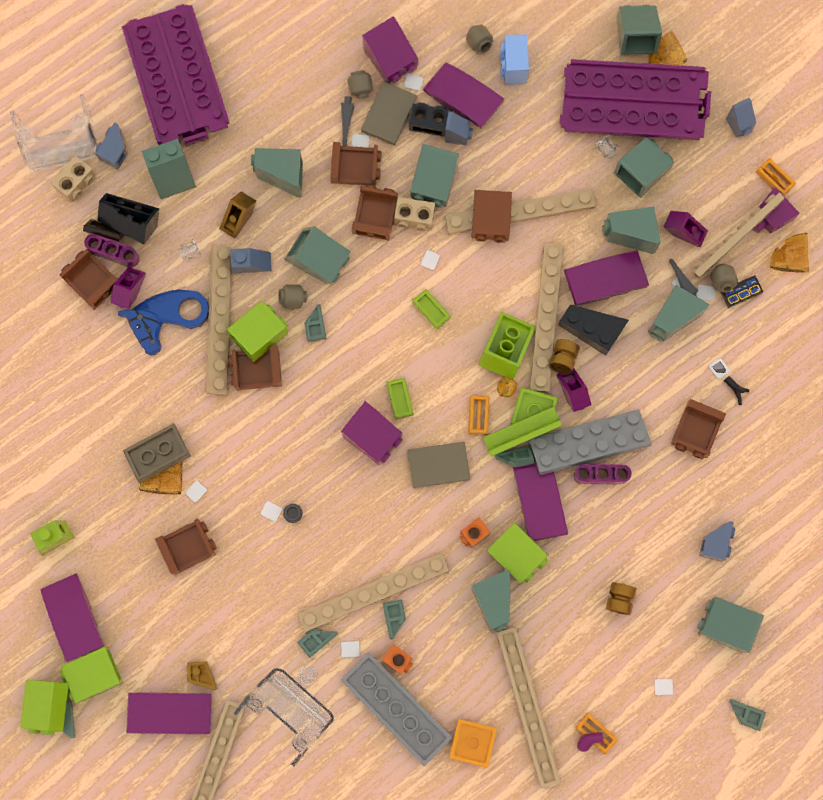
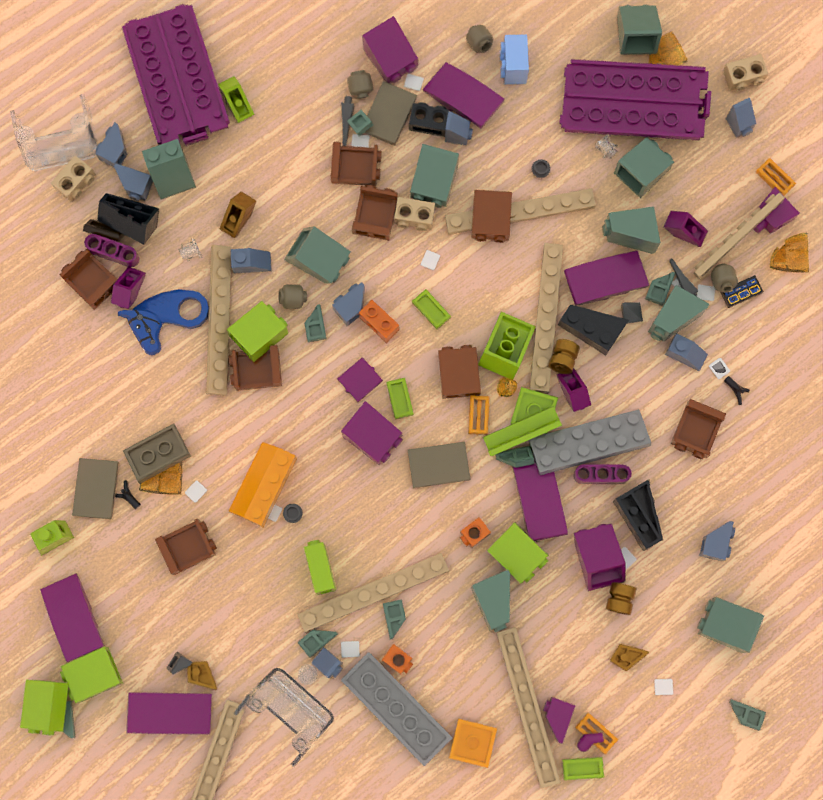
(95, 488): none -> dark tan tile
(126, 494): none -> black bar
(134, 182): none -> sand blue slope
(178, 663): none -> dark grey slope
(236, 99): none -> lime slope
(263, 484): none -> light orange slope
(279, 168): sand green slope -> none
(319, 567): none -> lime brick
(327, 663): none -> sand blue slope
(350, 304): none -> sand blue slope
(360, 123): none -> sand green plate
(360, 379): none -> magenta piece
(379, 321): none -> orange brick
(459, 372): none -> dark orange panel
(540, 168): none -> dark grey plate
(558, 717): none -> magenta slope
(583, 768): none -> lime tile
(600, 556): none -> magenta slope
(627, 656): none -> pearl gold piece
(628, 557): none -> white sticker
(632, 312): none -> dark grey slope
(640, 515): none -> black wedge
(659, 289): none -> sand green tile
(686, 352): none -> sand blue slope
(743, 69): none -> tan brick

